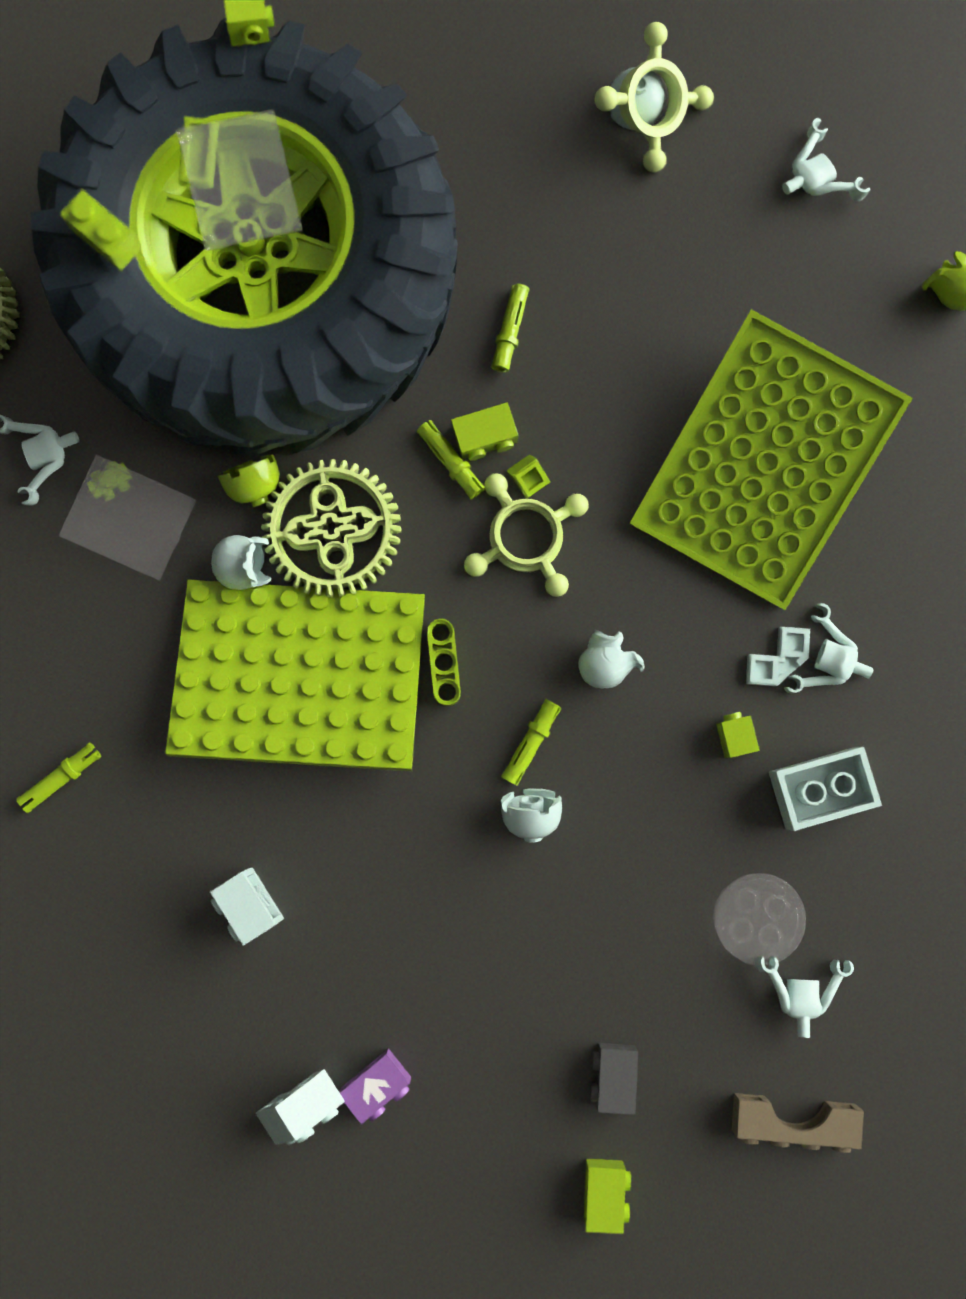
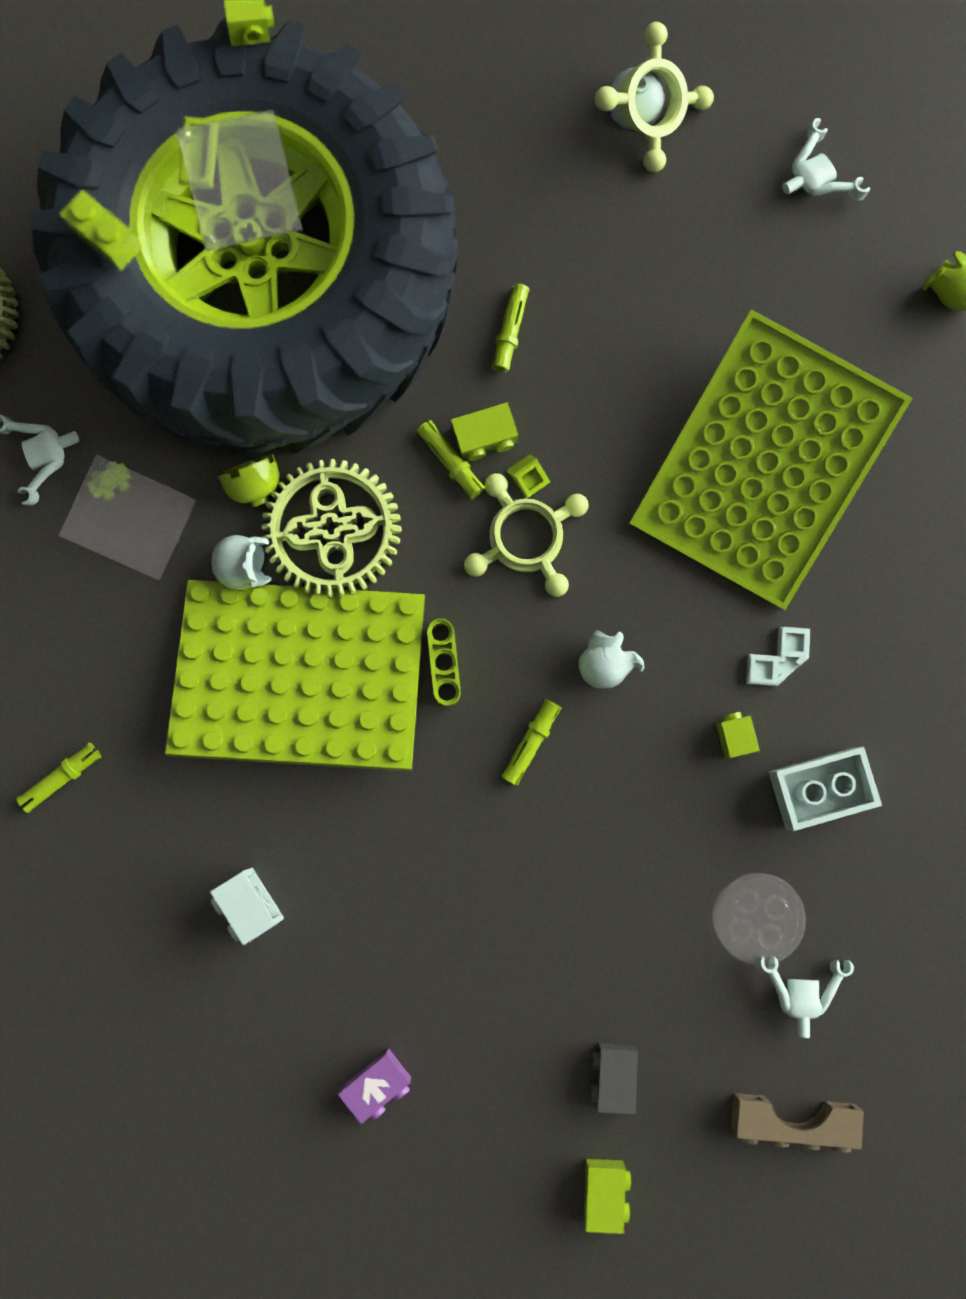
(295, 1112): light aqua brick -> none
(531, 814): light aqua cylinder -> none
(832, 658): light aqua piece -> none

